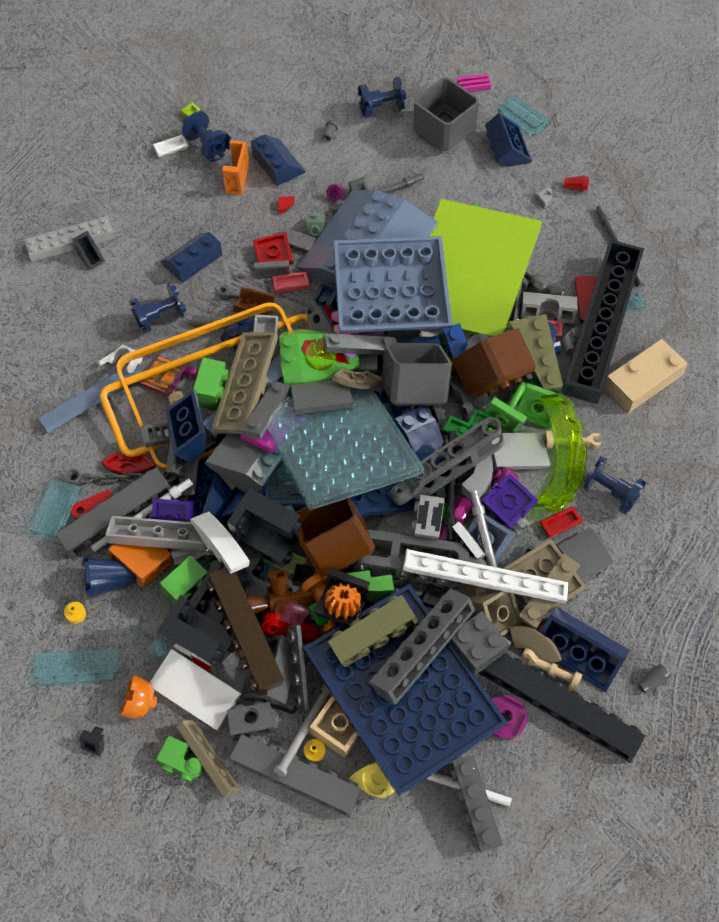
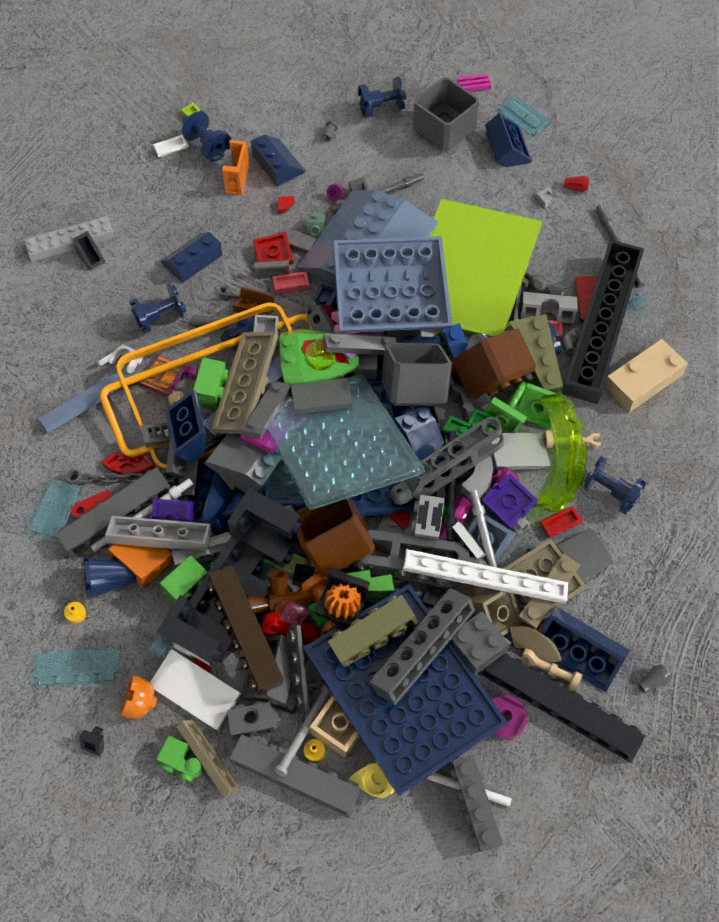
(220, 542): white slope -> none
(357, 380): dark tan tile -> none
(401, 519): none -> red tile

